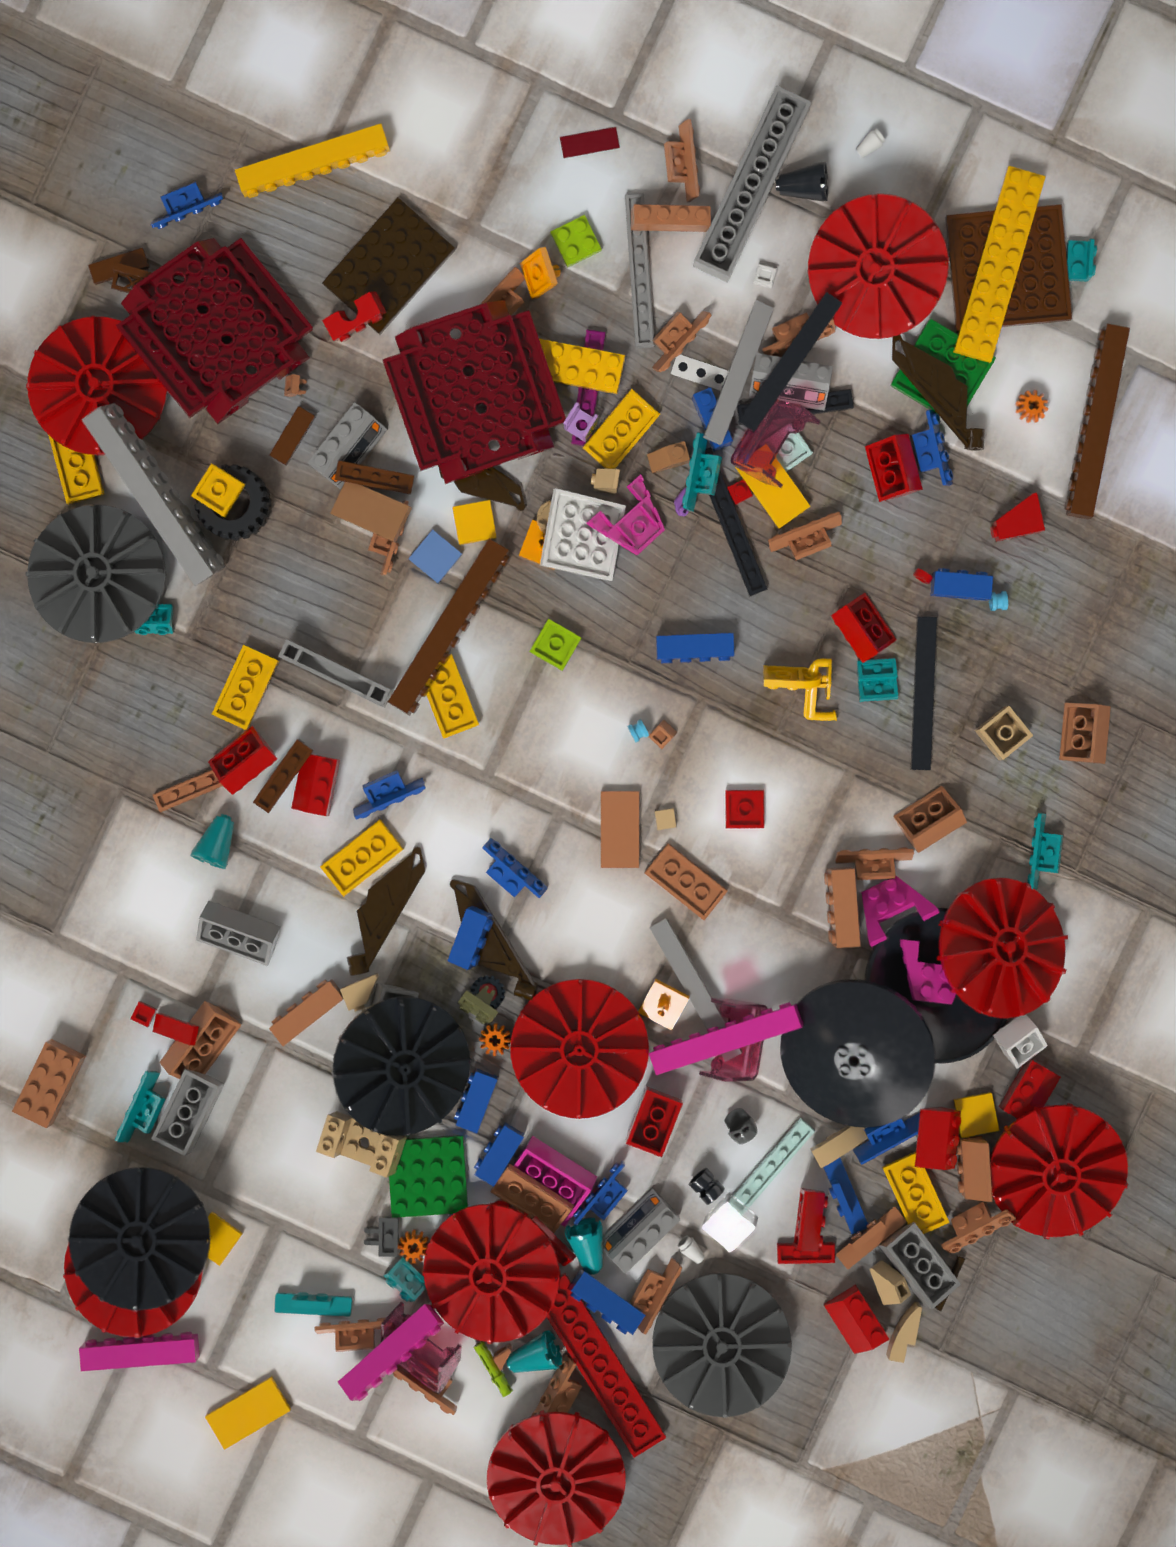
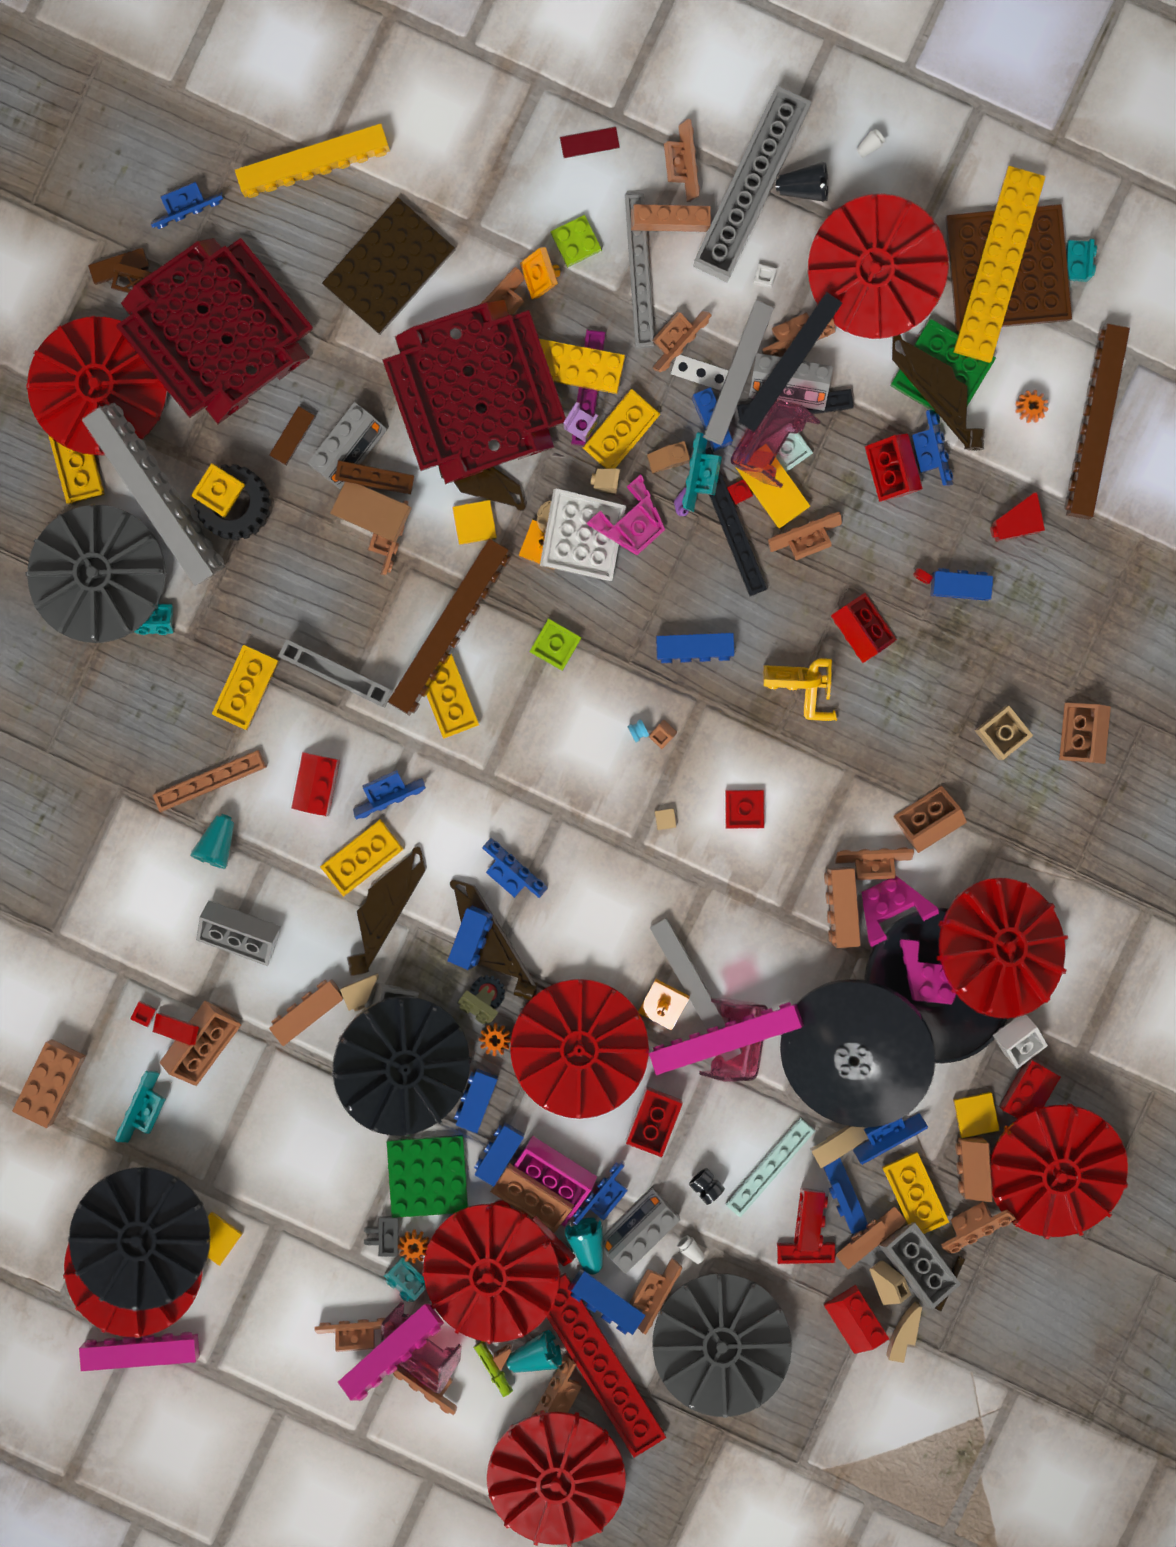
(187, 1111): light grey slope -> none
(242, 760): red slope -> none
(248, 1412): yellow tile -> none
(283, 776): reddish brown fence -> none
(292, 385): nougat tile -> none
(313, 1304): teal bracket -> none
(343, 1136): tan plate -> none
(369, 310): red arch -> none
(435, 556): medium blue tile -> none
(619, 829): nougat tile -> none
(686, 881): nougat tile -> none
(730, 1222): clear brick -> none
(741, 1126): dark grey helmet -> none
(877, 680): teal slope -> none
(923, 693): black tile -> none
(937, 1138): red slope -> none
(999, 601): medium azure wheel -> none
(1046, 851): teal bracket -> none

